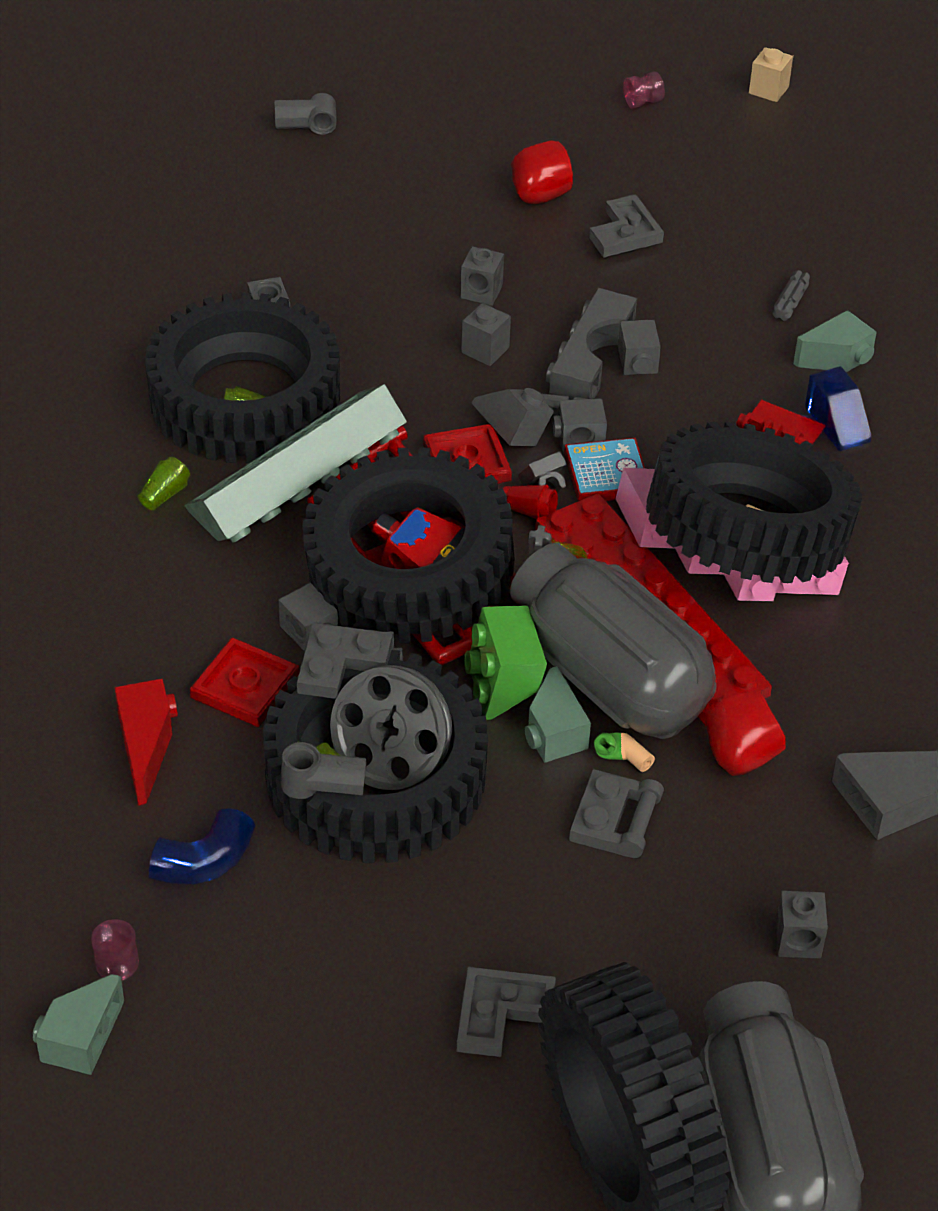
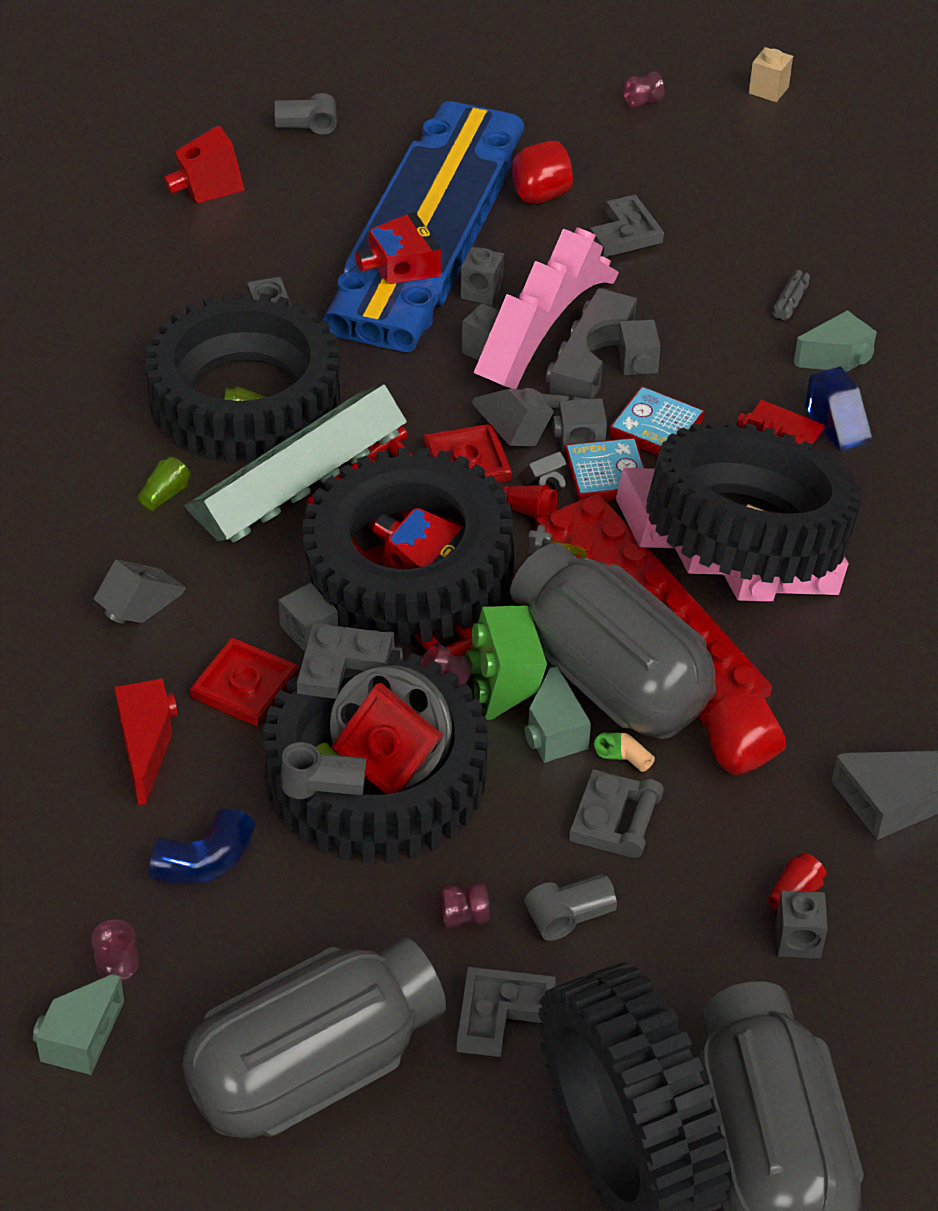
(136, 591): none -> dark grey slope
(206, 168): none -> red torso
(309, 1037): none -> dark grey piece
(390, 739): none -> red tile
(401, 251): none -> red torso
(451, 186): none -> panel
(455, 907): none -> clear pink wheel
(457, 664): none -> clear pink wheel
(547, 292): none -> bright pink arch
(560, 909): none -> dark grey piece
(652, 418): none -> tile
(800, 874): none -> red cone

